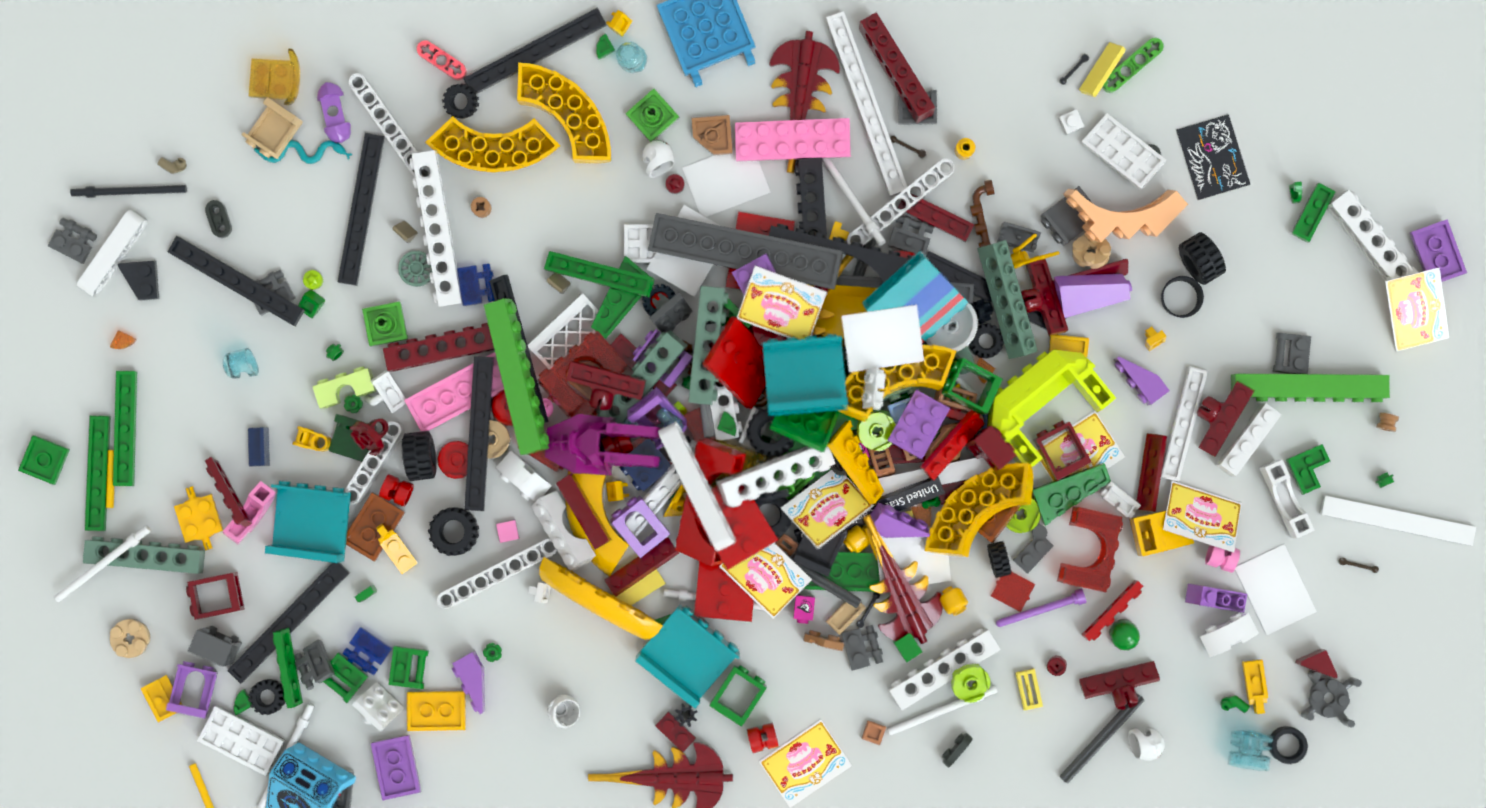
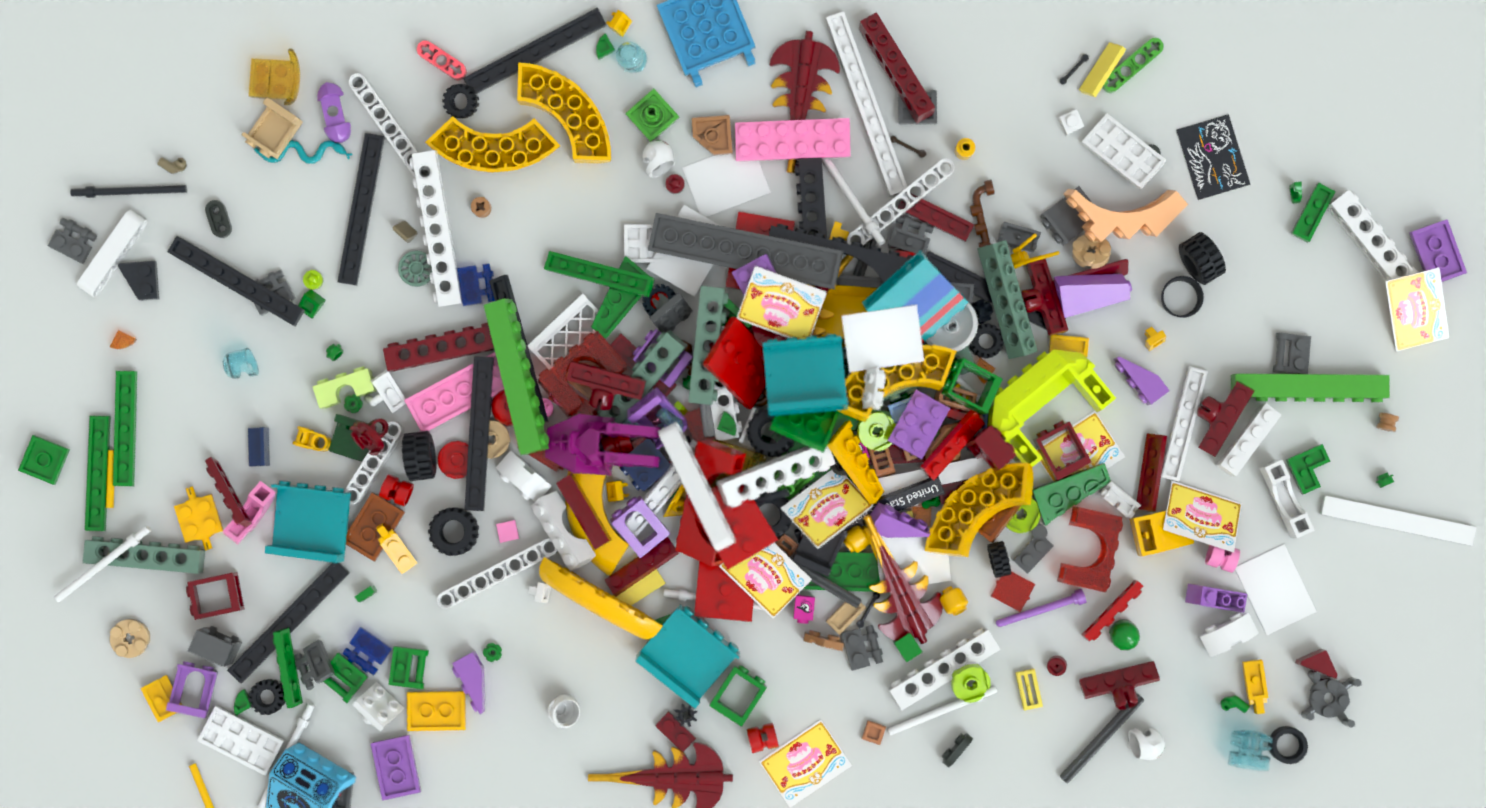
(385, 324): bright green plate -> none
(558, 282): dark tan slope -> none
(1343, 561): dark brown hinge -> none

